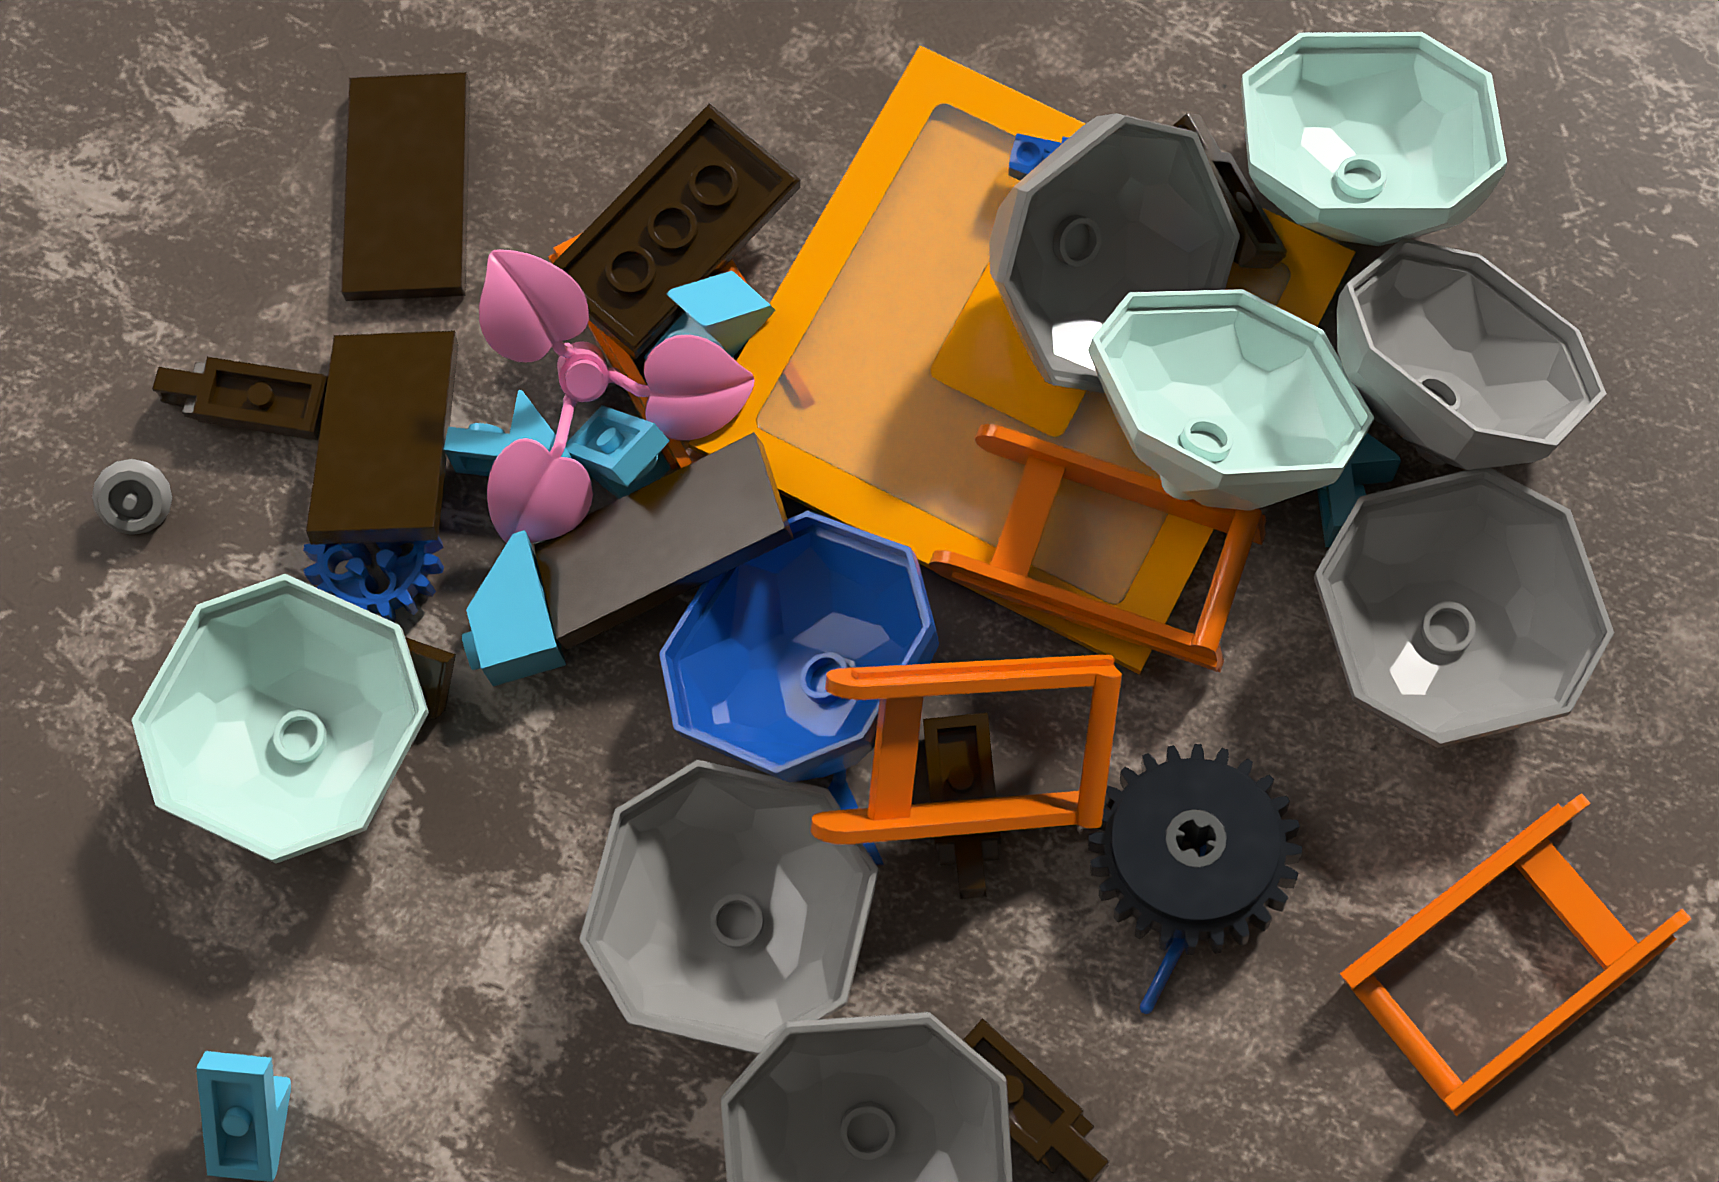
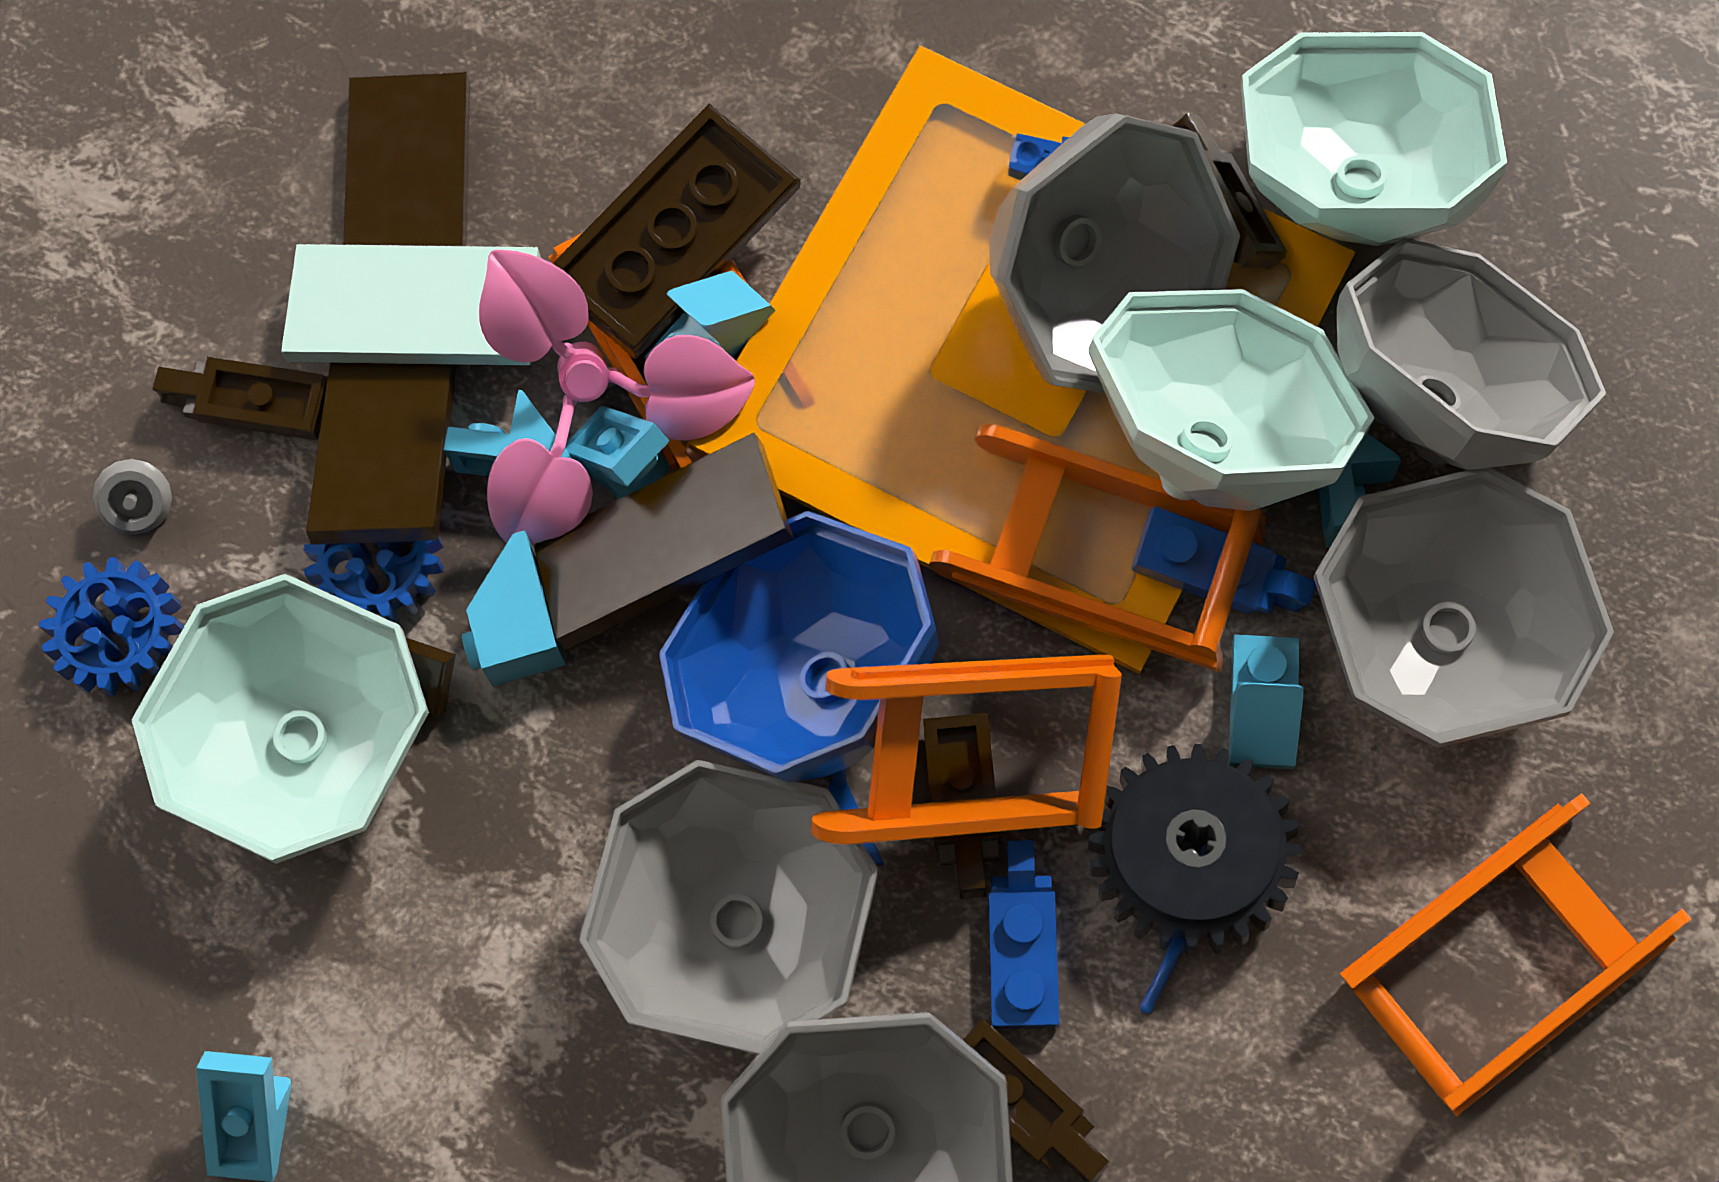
(124, 595): none -> blue gear
(389, 305): none -> light aqua tile
(1023, 945): none -> blue hinge
(1187, 555): none -> blue hinge
(1265, 701): none -> medium azure slope

